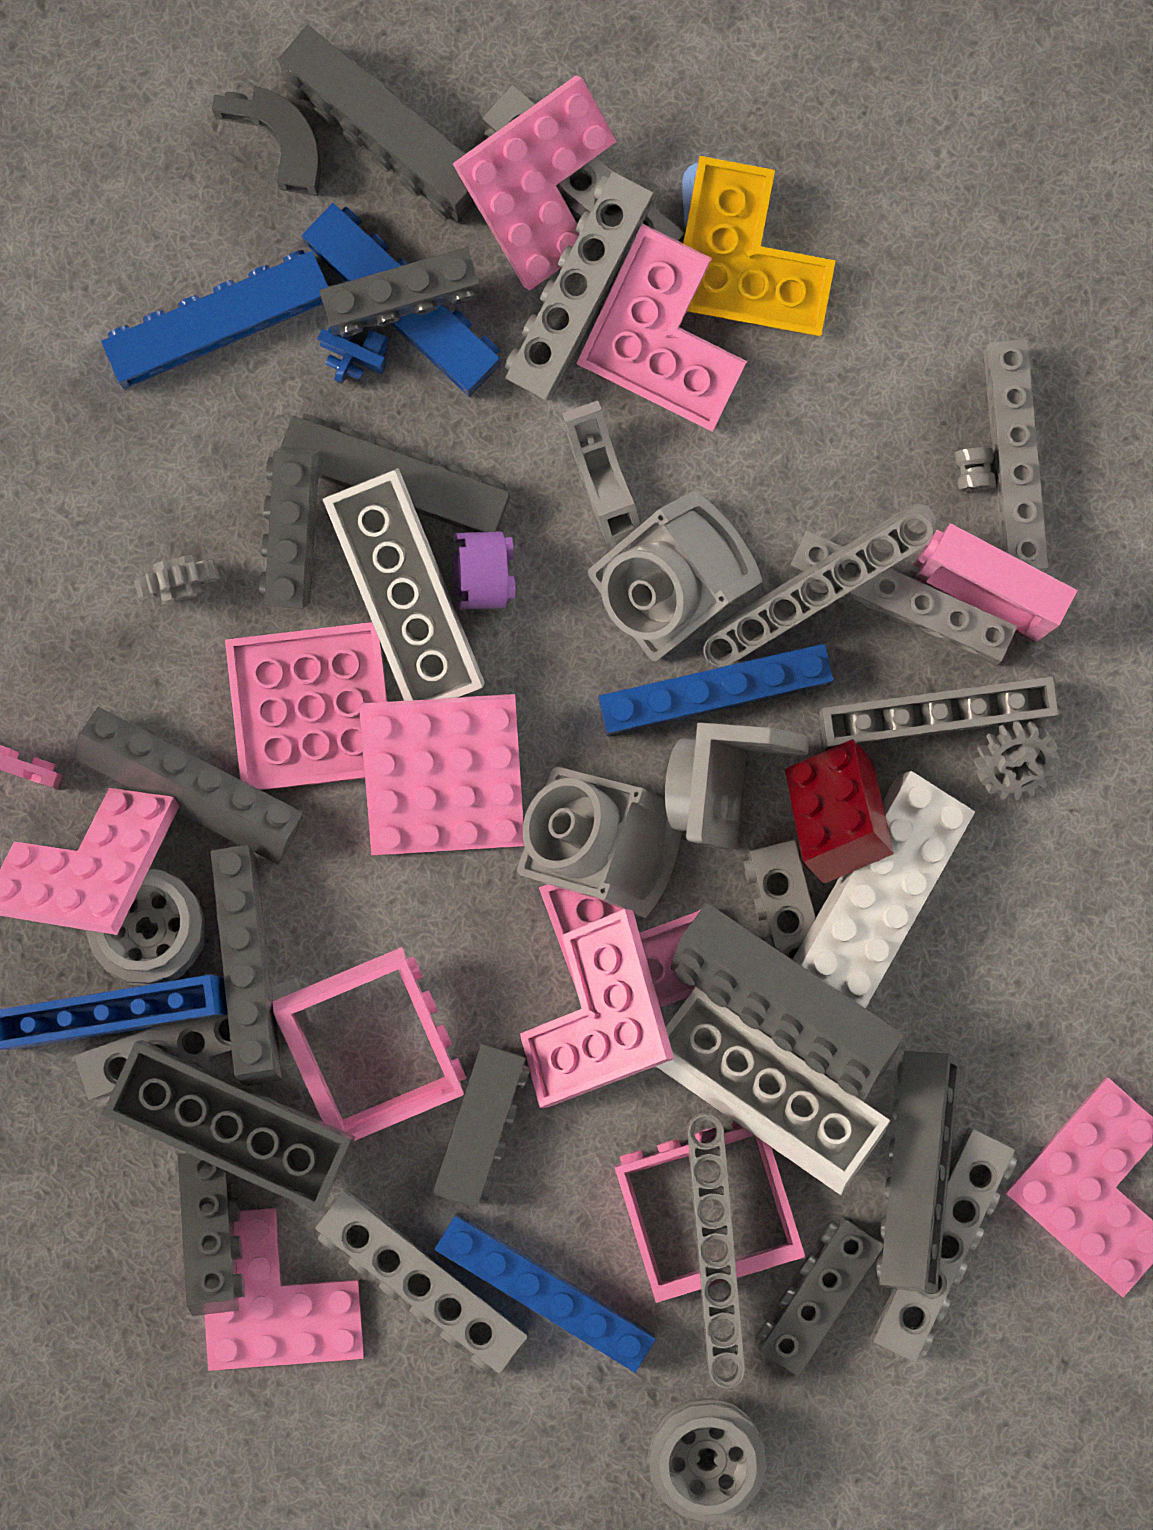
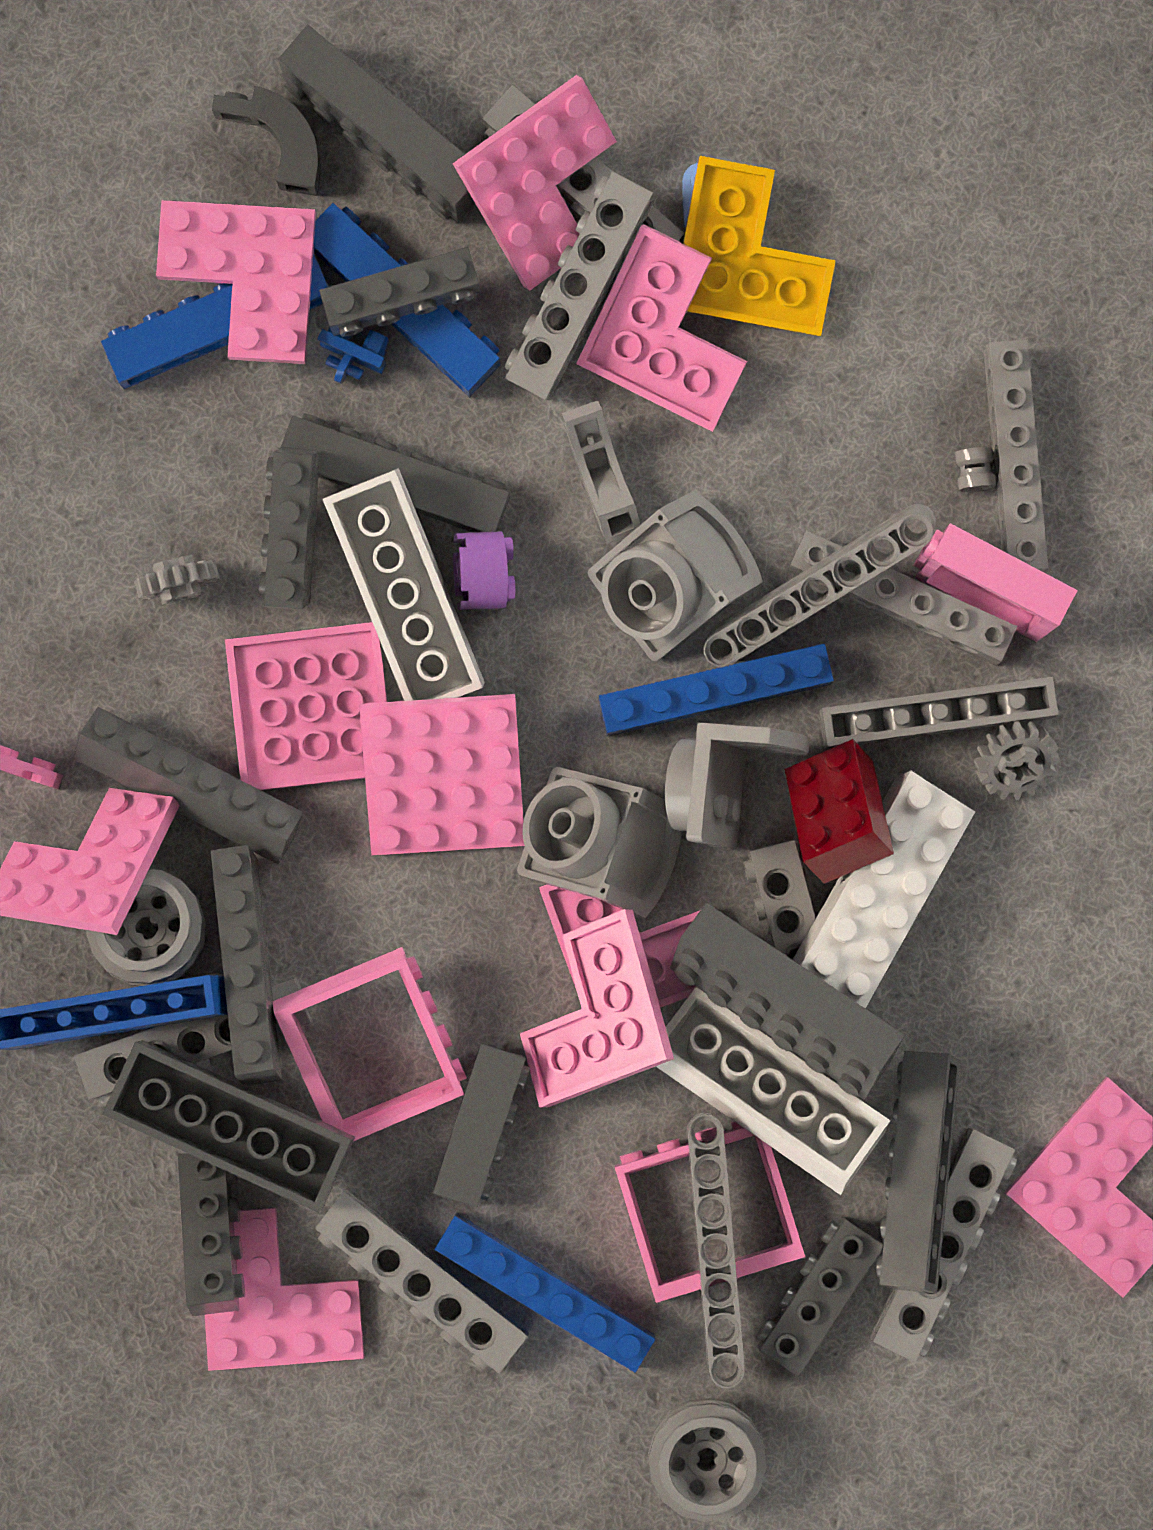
(263, 256): none -> bright pink plate

